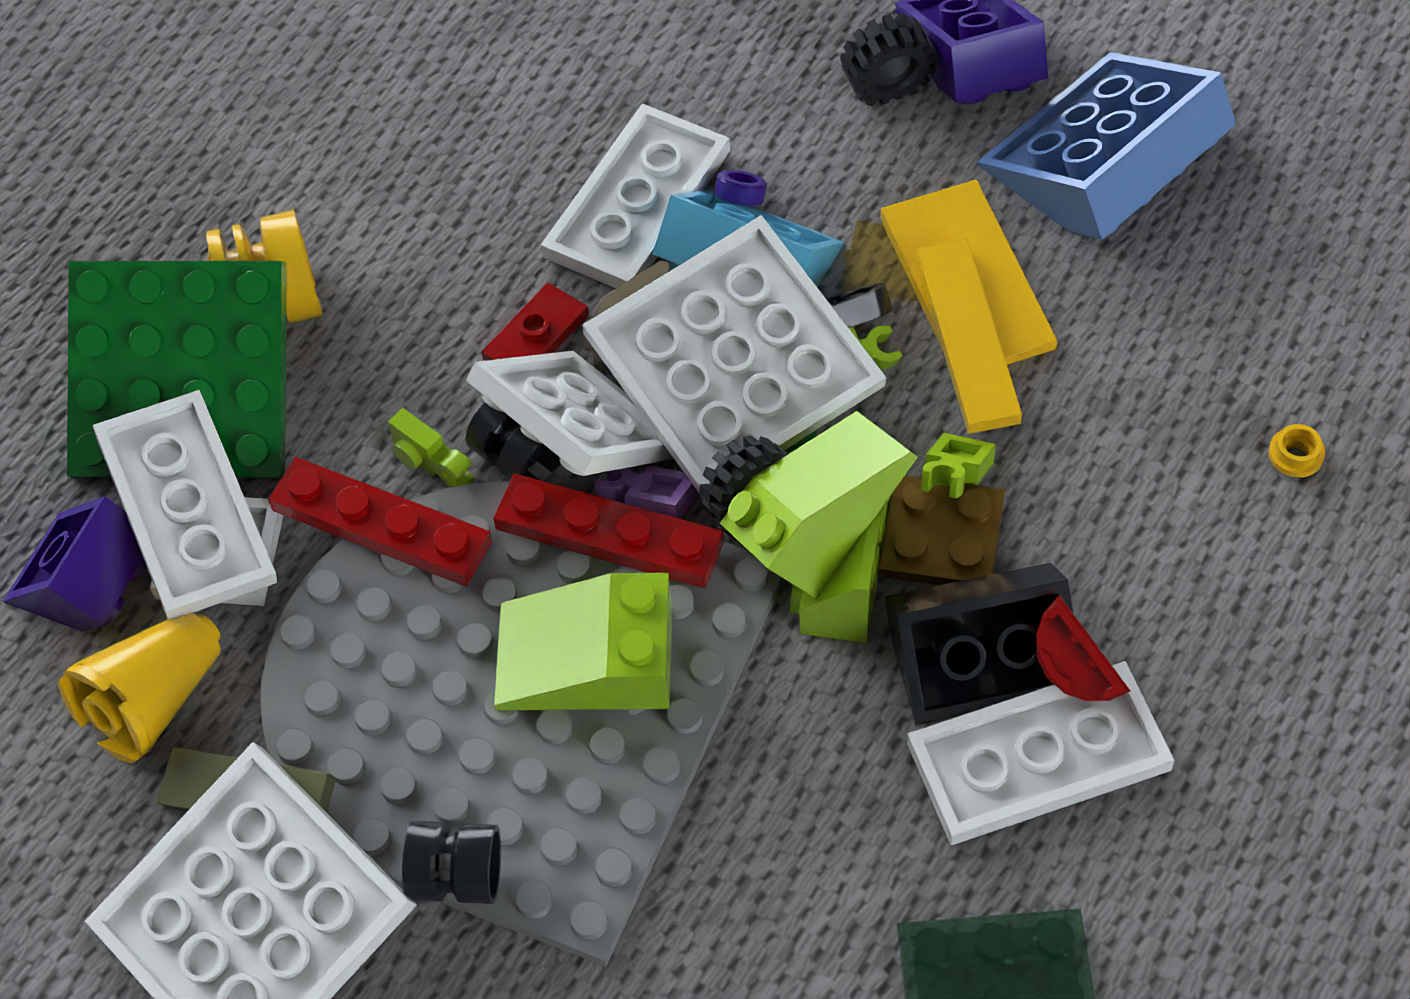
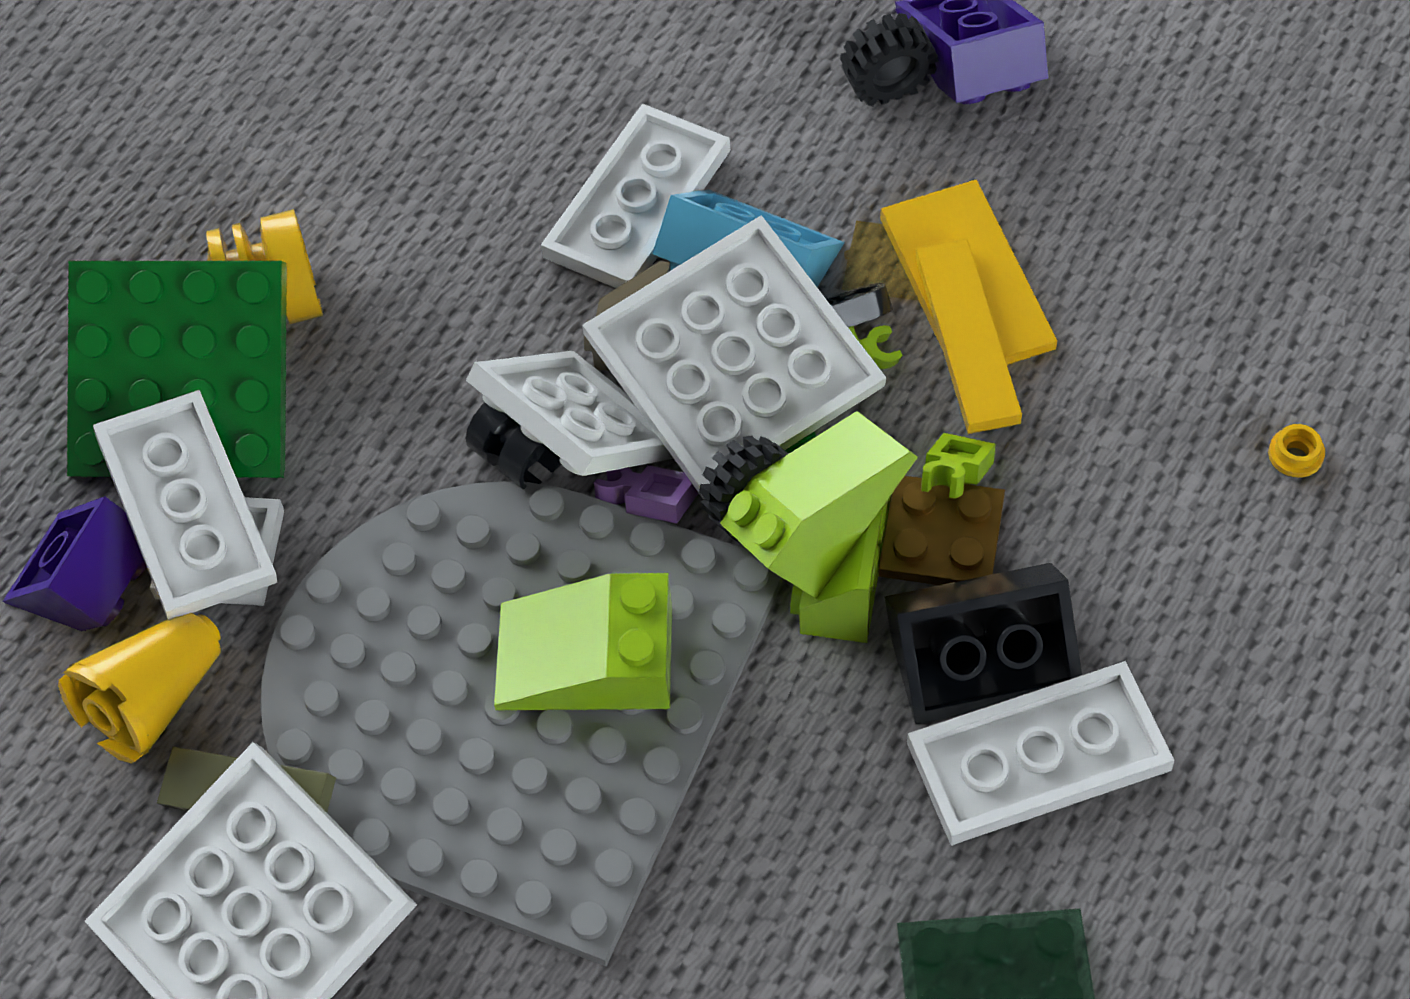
(381, 521): red plate -> none
(422, 446): lime plate -> none
(473, 862): black wheel -> none
(538, 326): red plate -> none
(609, 530): red plate -> none
(740, 187): dark purple tile -> none
(1073, 658): red plate -> none
(1112, 141): medium blue slope -> none

